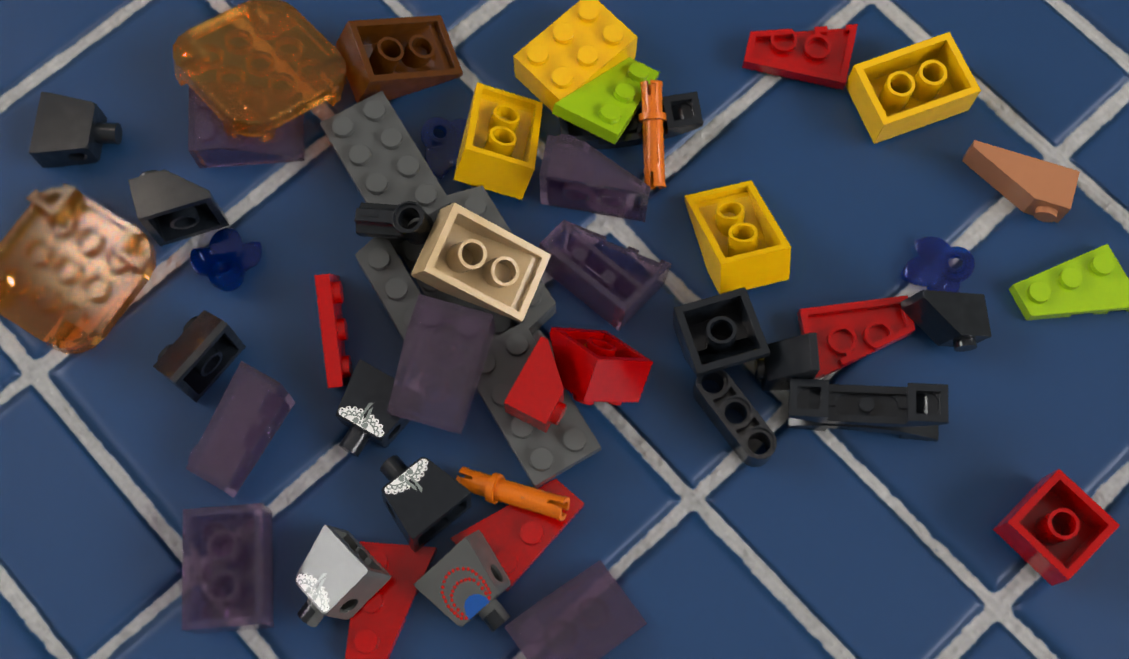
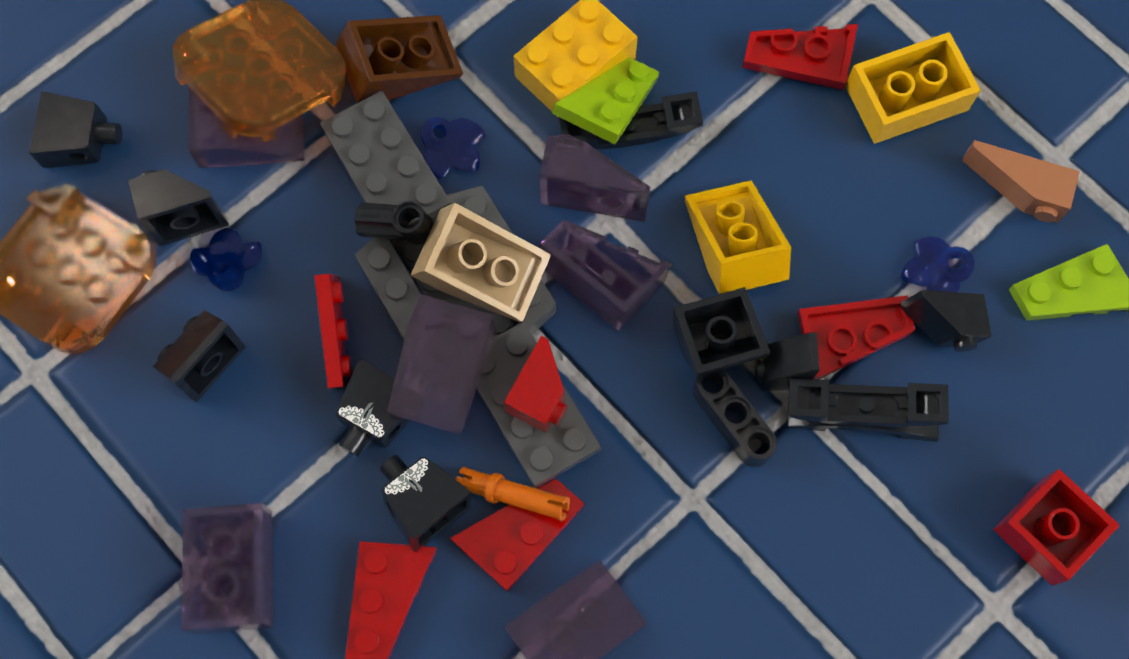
(240, 429): clear purple wedge -> none
(337, 577): torso -> none
(468, 583): dark grey torso -> none
(499, 141): yellow slope -> none
(598, 366): red slope -> none
(653, 133): orange pin -> none

